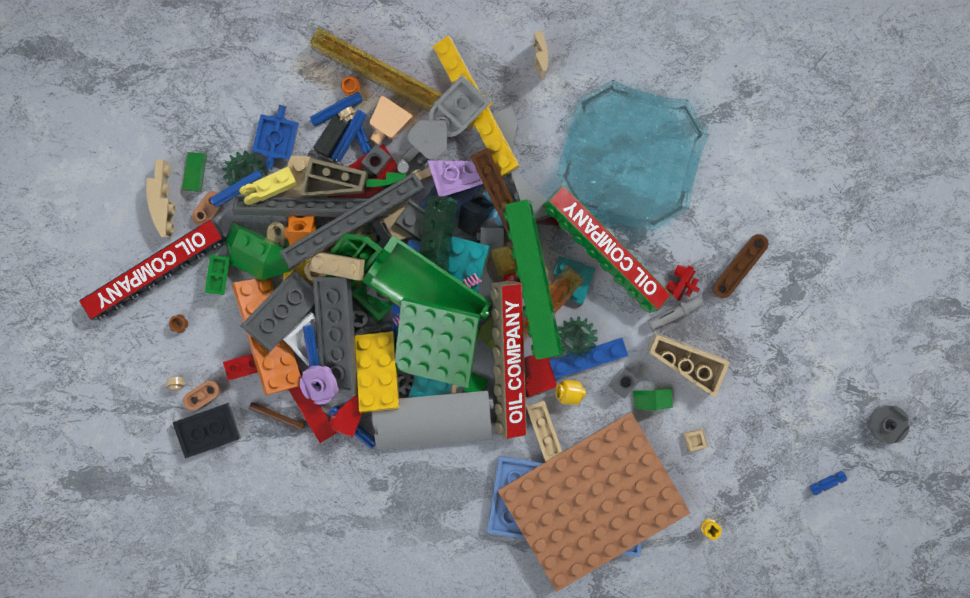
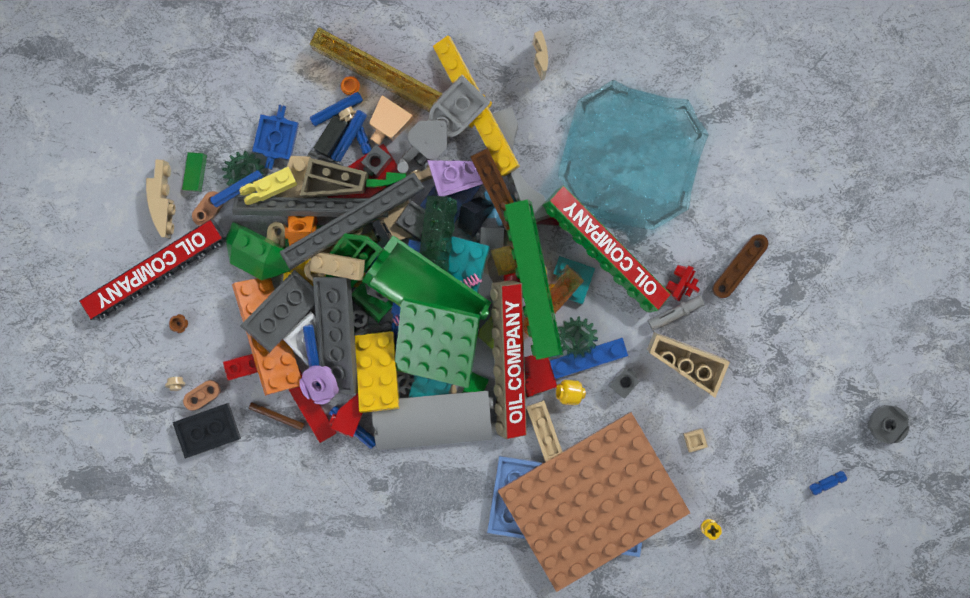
(217, 274): green hinge -> none
(653, 399): green slope -> none

